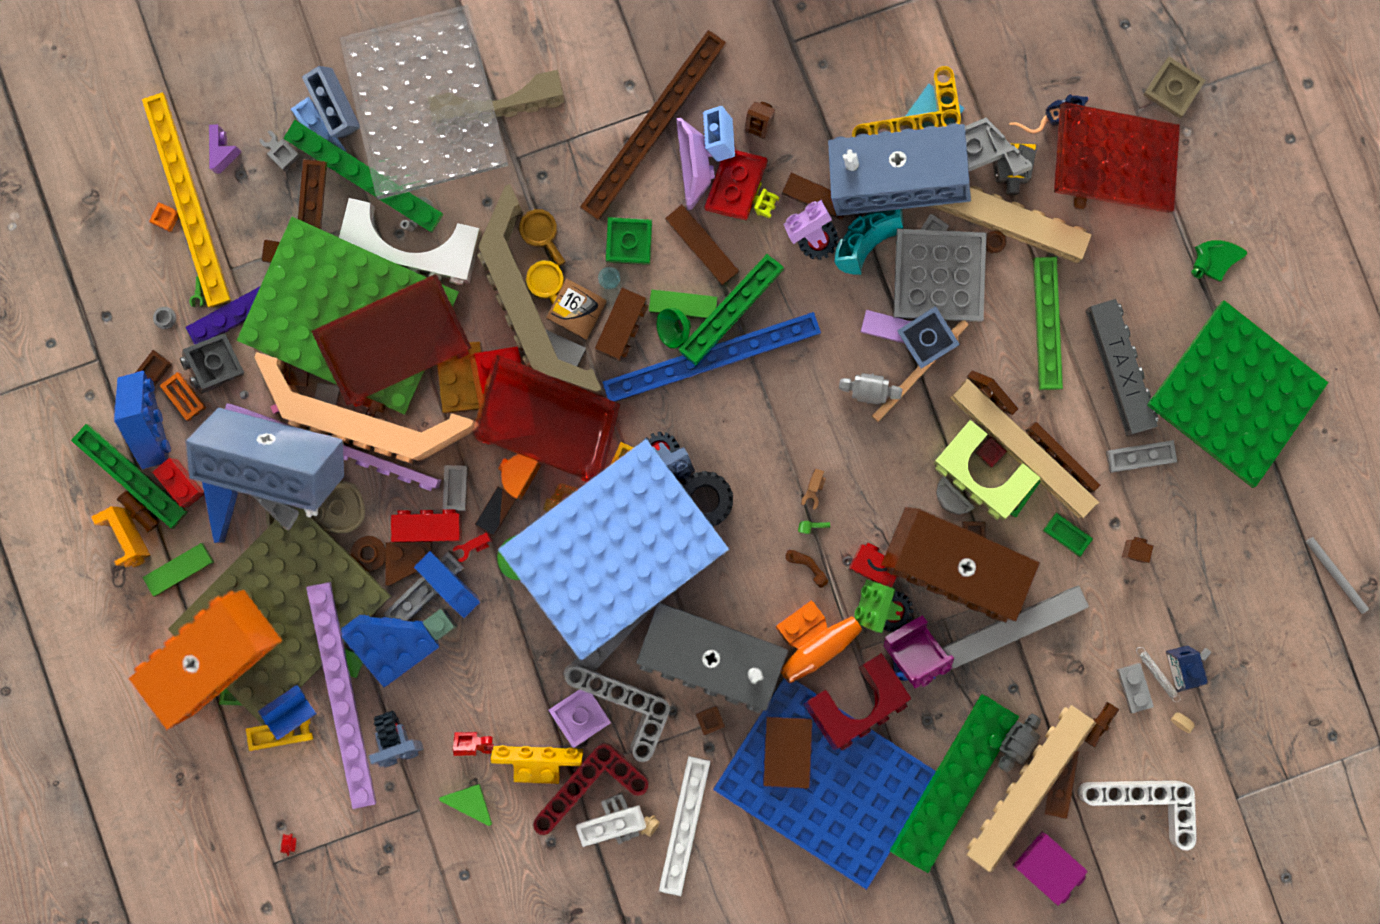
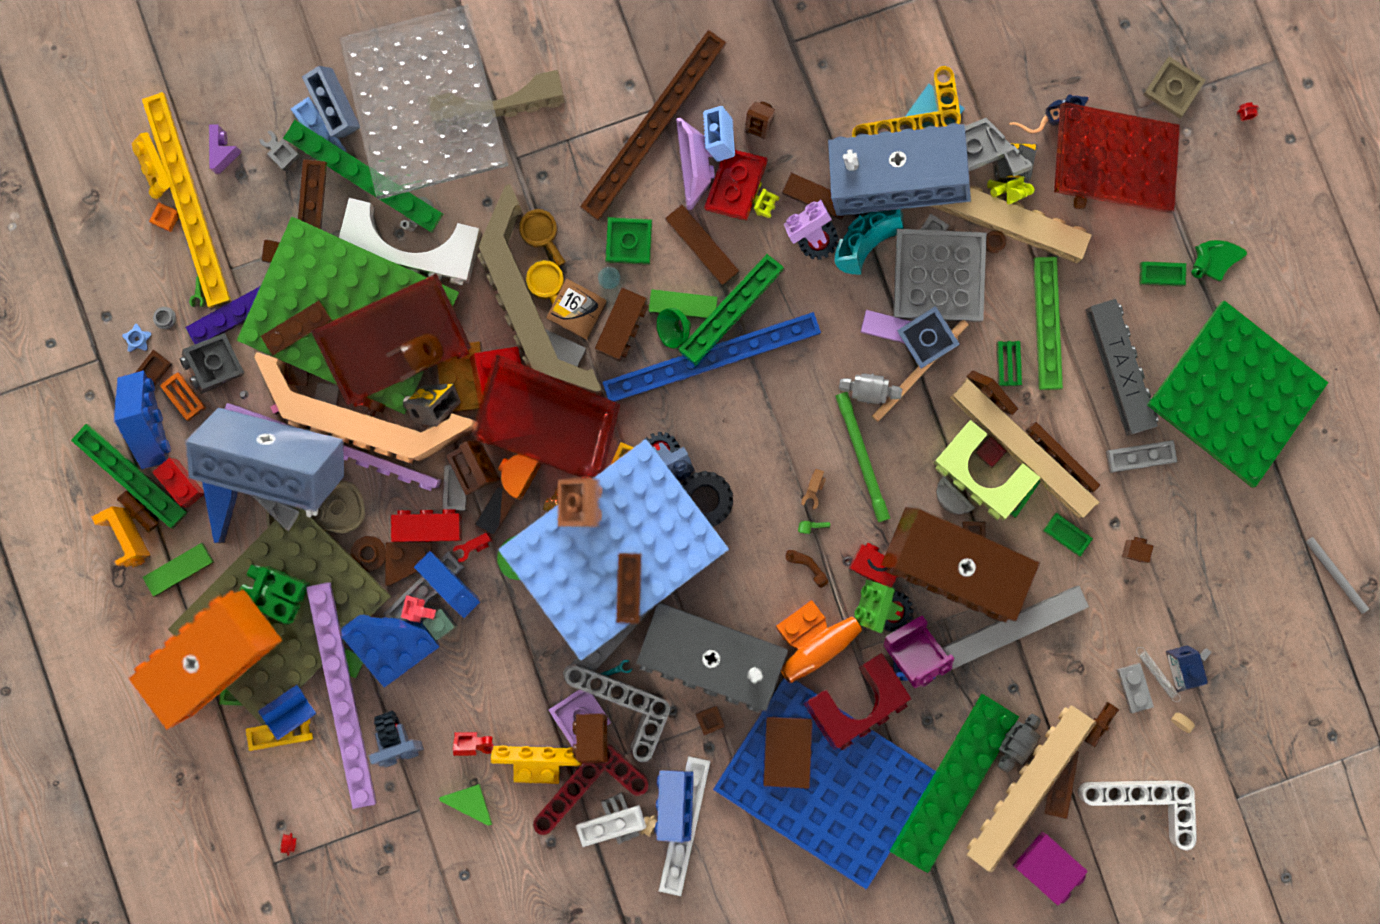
(132, 334): none -> light blue plate
(150, 165): none -> yellow plate
(275, 592): none -> green hips
(296, 328): none -> reddish brown plate
(414, 609): none -> coral plate
(416, 356): none -> reddish brown piece
(432, 403): none -> dark grey torso
(472, 466): none -> reddish brown bracket
(579, 503): none -> nougat brick
(591, 738): none -> reddish brown brick
(617, 669): none -> teal hand
(628, 588): none -> reddish brown plate
(674, 805): none -> brick
(847, 411): none -> bright green piece
(1000, 366): none -> green tile
(1015, 189): none -> neon yellow arm
(1162, 273): none -> green tile
(1247, 111): none -> red plate

